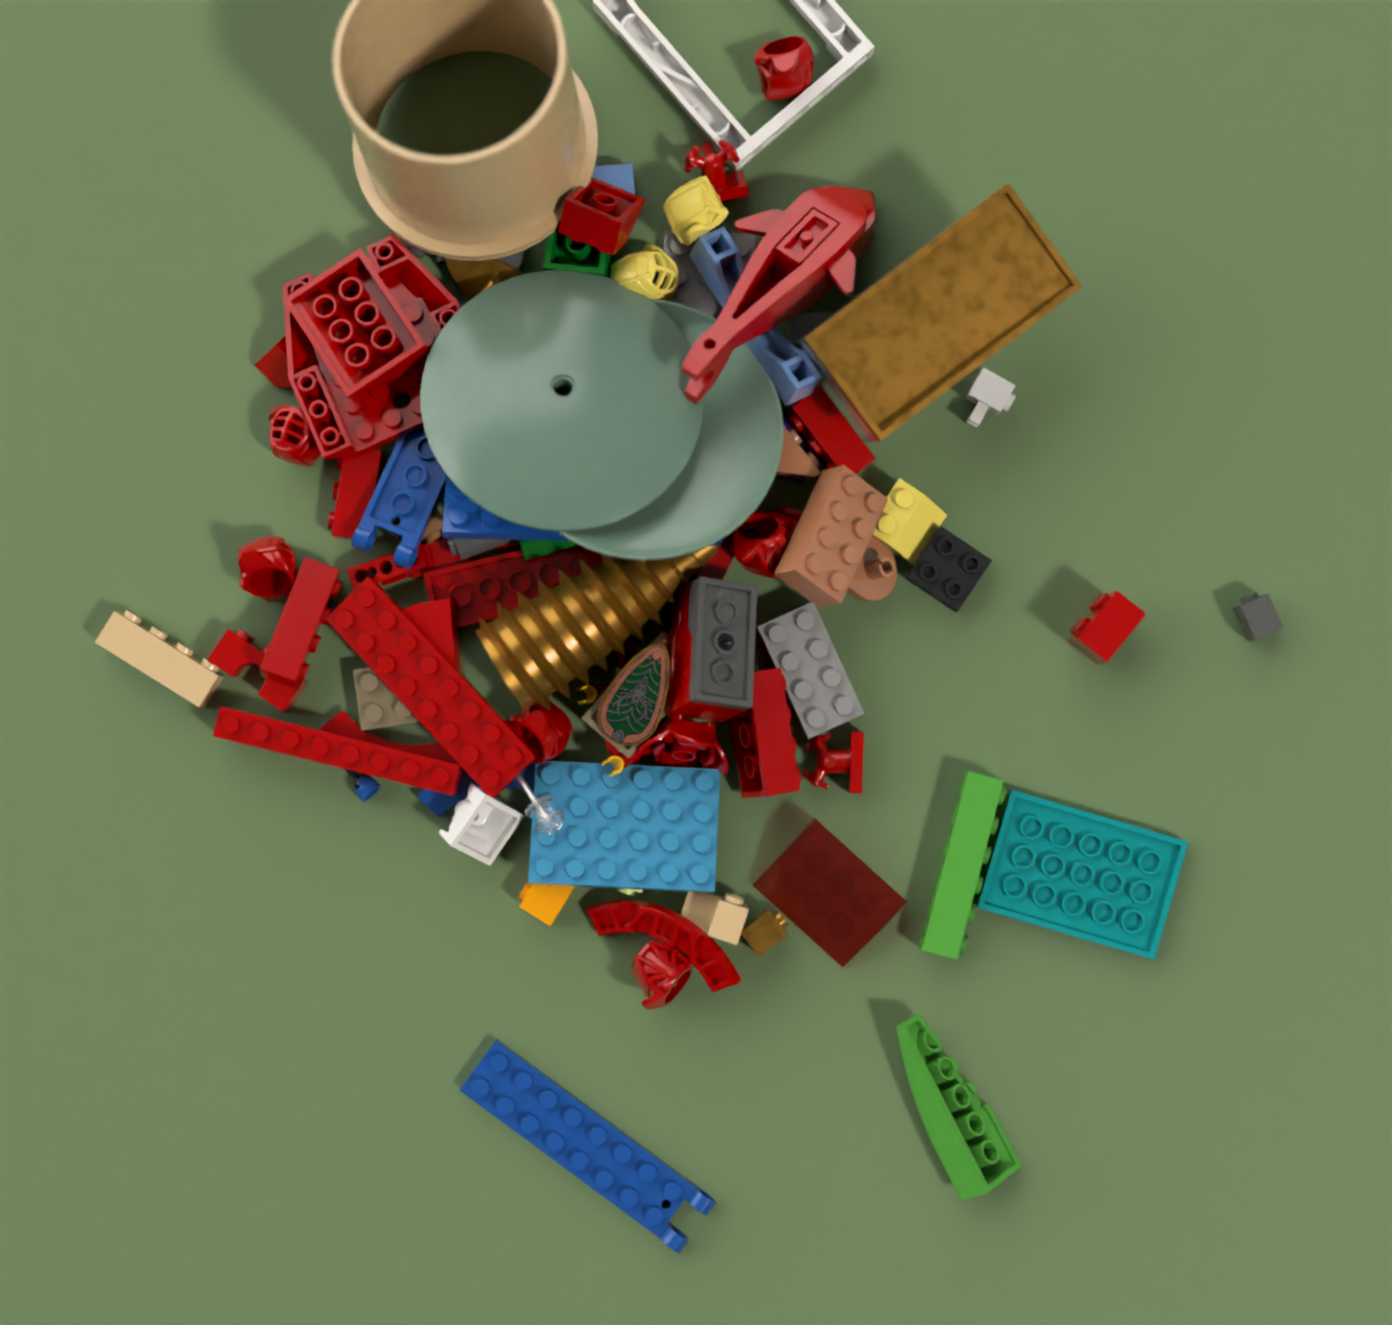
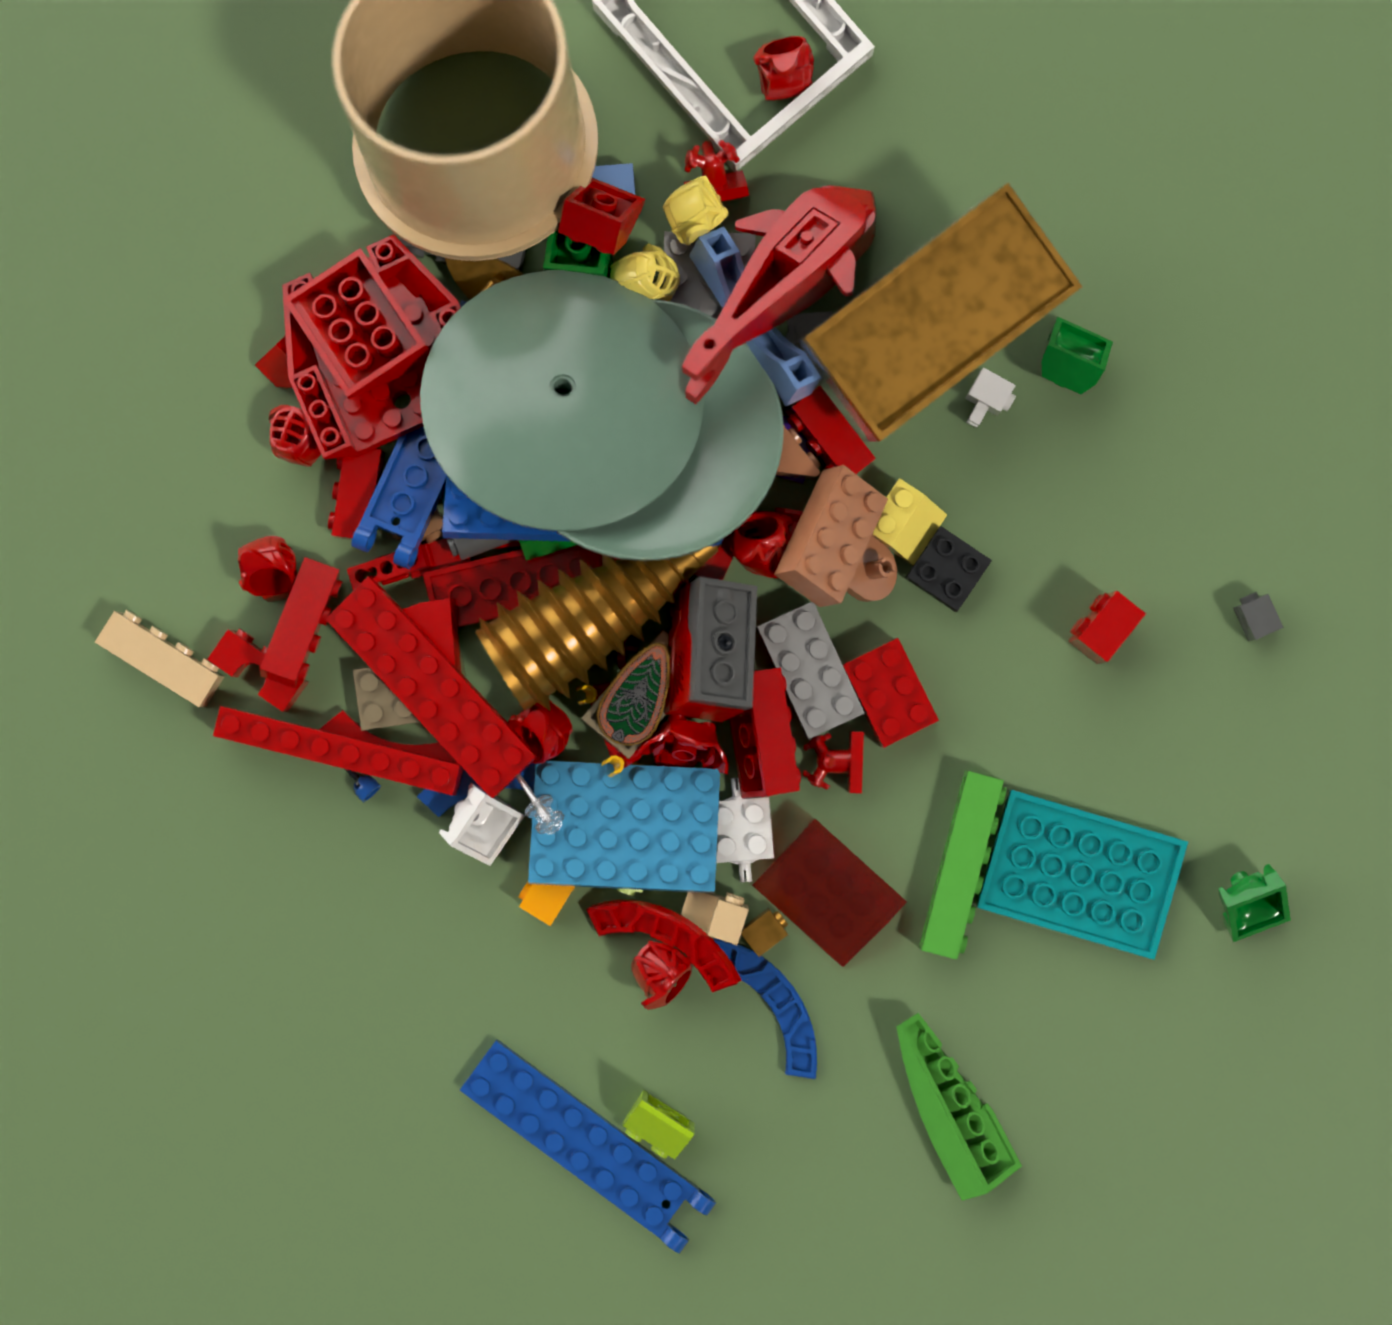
(659, 1126): none -> lime slope
(744, 831): none -> white plate
(785, 1004): none -> blue tile
(890, 693): none -> red brick
(1074, 356): none -> green brick
(1254, 903): none -> green brick

